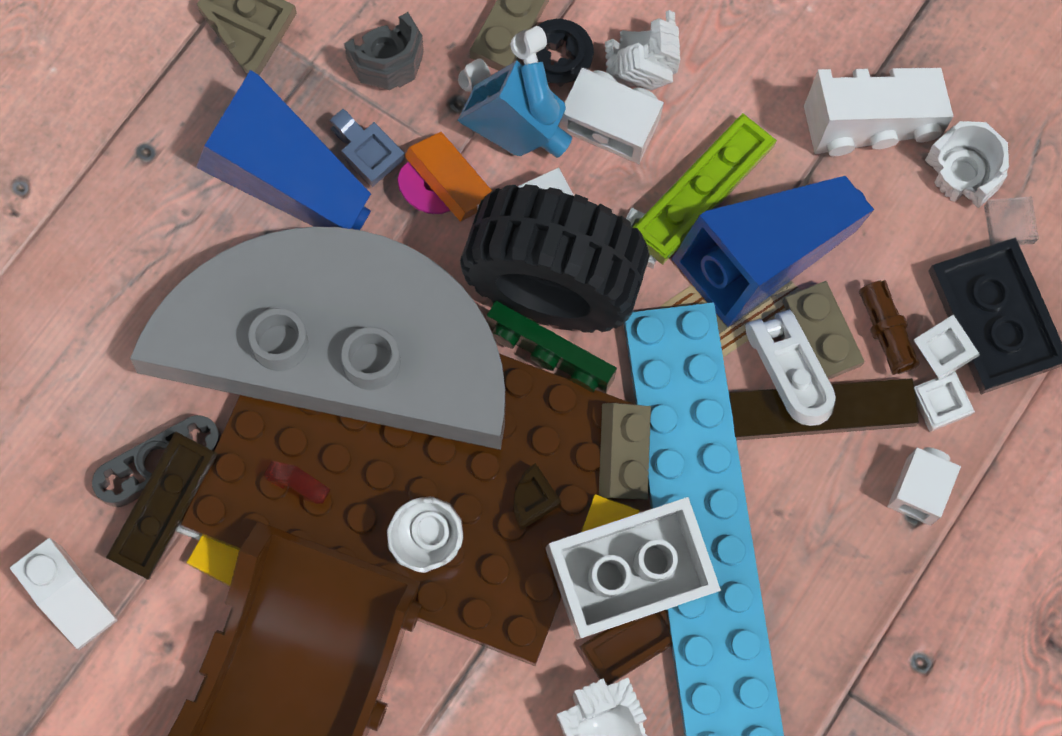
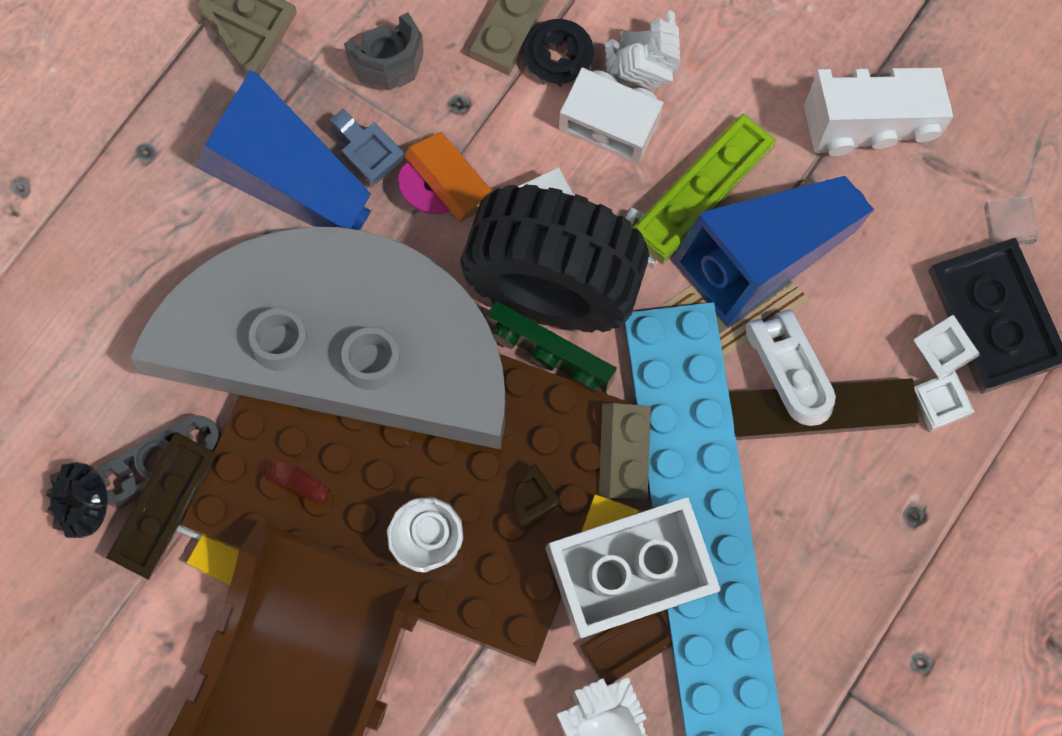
(63, 593): white slope -> none
(87, 487): none -> black gear
(515, 103): dark azure torso -> none
(825, 329): dark tan plate -> none
(889, 327): reddish brown pin -> none
(924, 485): white brick -> none
(970, 161): white hair -> none

